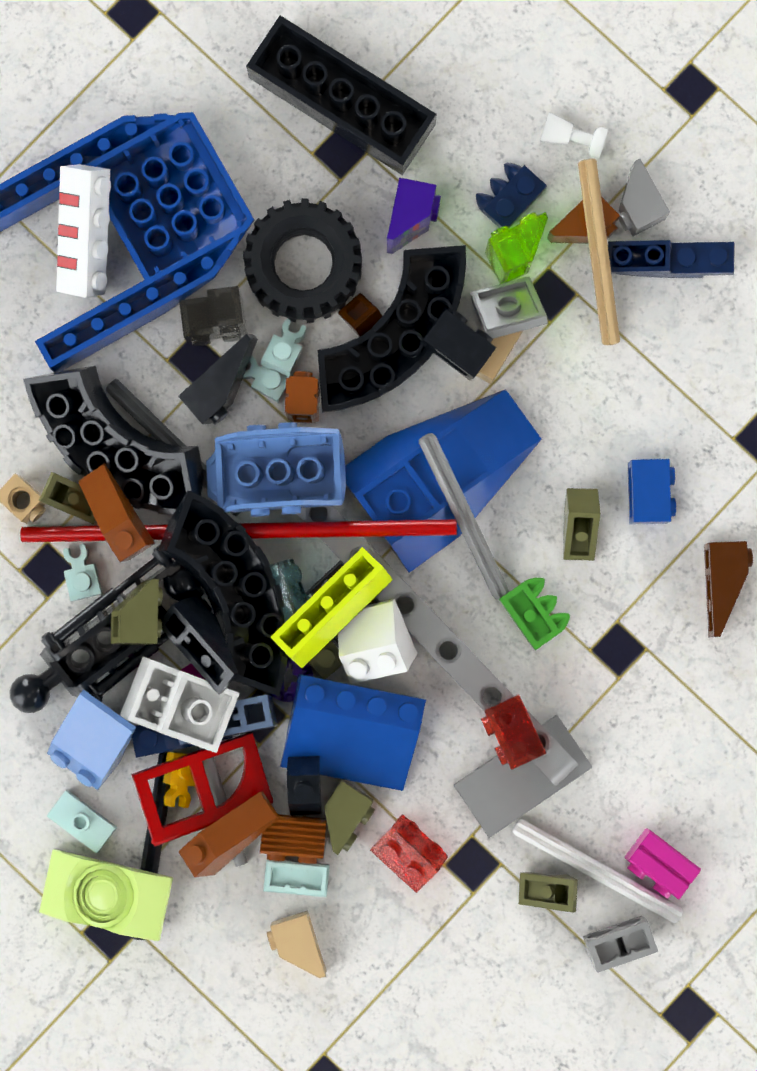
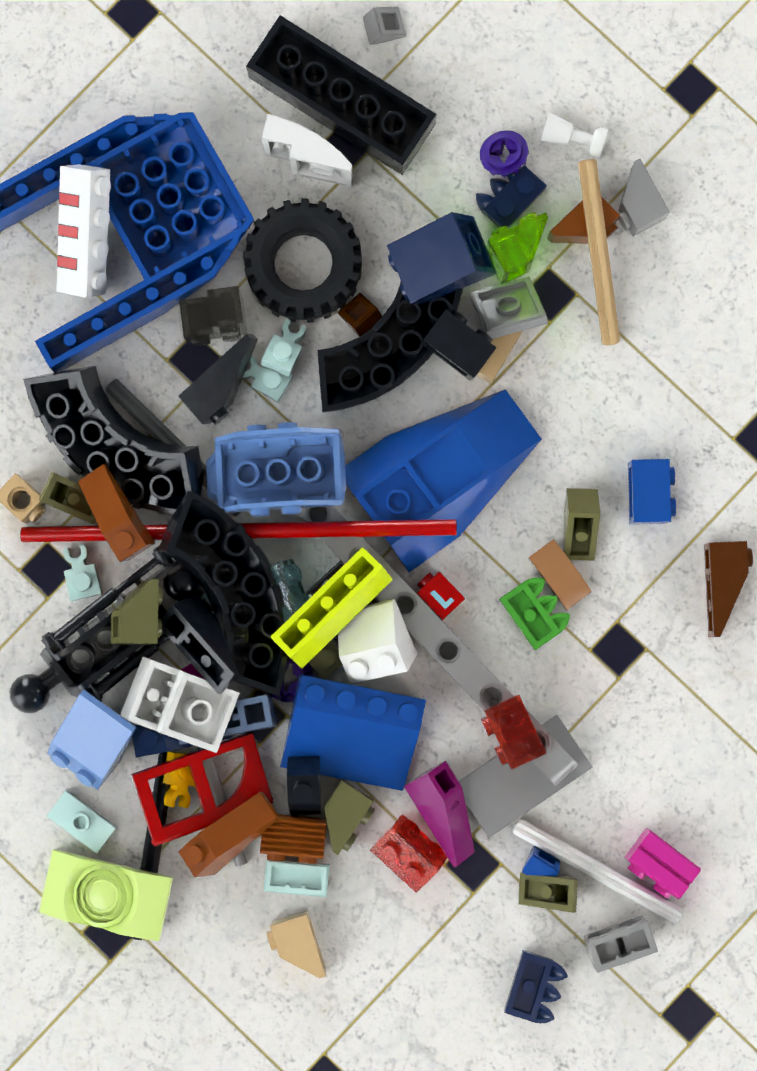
(302, 398): dark orange brick -> none
(306, 151): none -> white slope
(383, 25): none -> light grey slope
(412, 212): dark purple slope -> none
(439, 594): none -> red brick
(440, 258): none -> dark blue slope
(444, 809): none -> magenta slope
(463, 515): light grey axle -> none
(494, 147): none -> dark purple gear
(532, 987): none -> dark blue plate
(541, 863): none -> blue slope
(560, 574): none -> medium nougat slope
(670, 259): dark blue slope -> none

